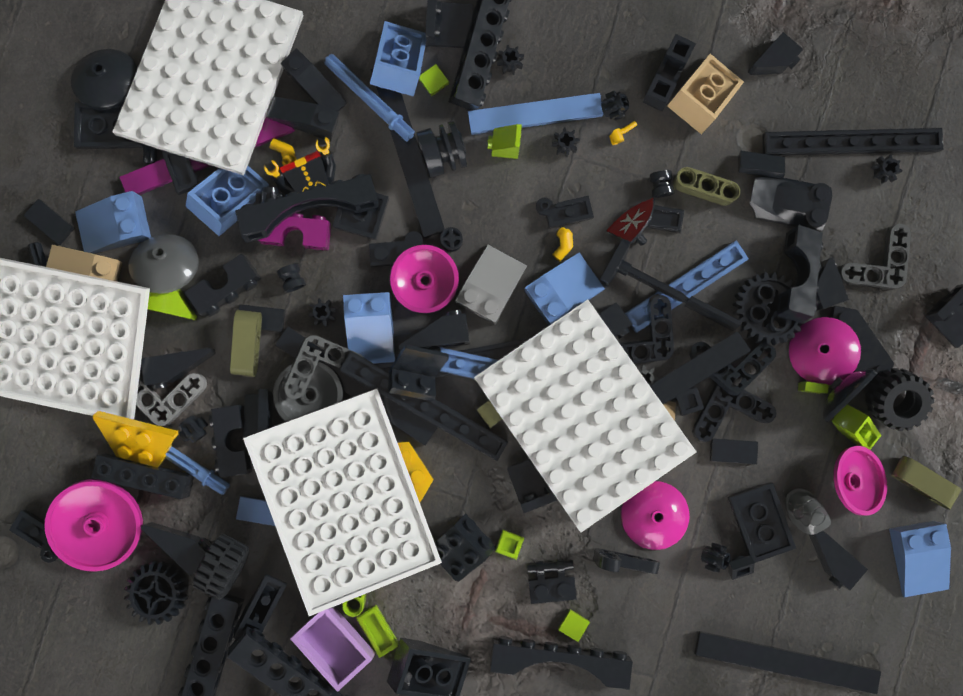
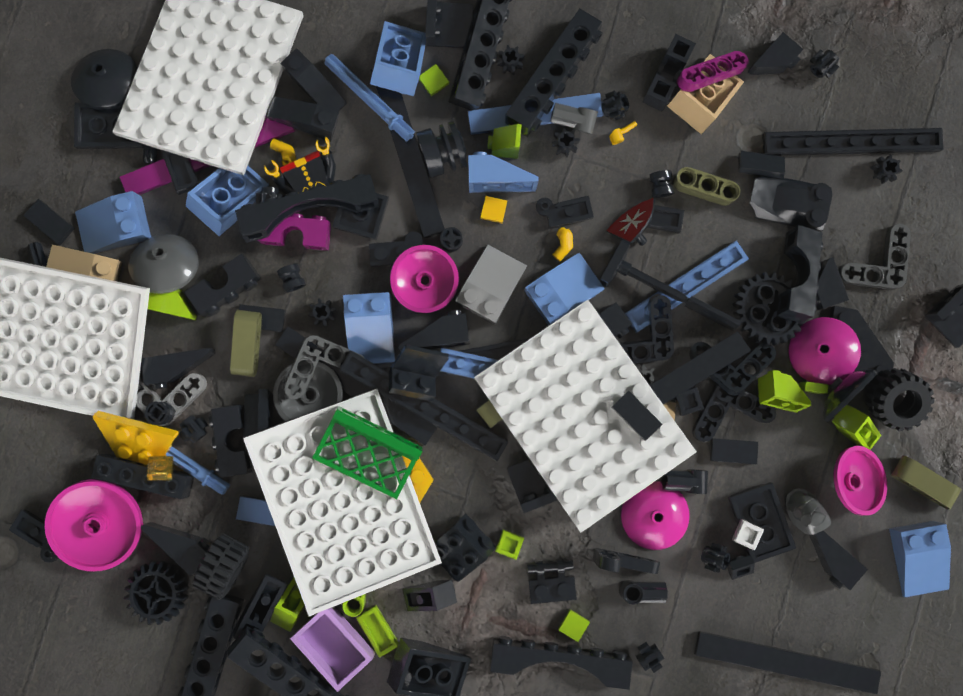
(160, 468): none -> clear yellow plate
(165, 413): none -> black wheel
(289, 607): none -> lime slope
(374, 433): none -> green fence
(430, 596): none -> black slope
(494, 209): none -> yellow tile
(496, 175): none -> medium blue slope
(578, 118): none -> dark grey piece
(582, 26): none -> black brick
(636, 415): none -> black tile
(645, 592): none -> black piece
(650, 657): none -> black gear
(690, 481): none -> black piece
(710, 67): none -> magenta beam
(747, 534): none -> white tile
(781, 392): none -> lime slope
(824, 63): none -> black gear

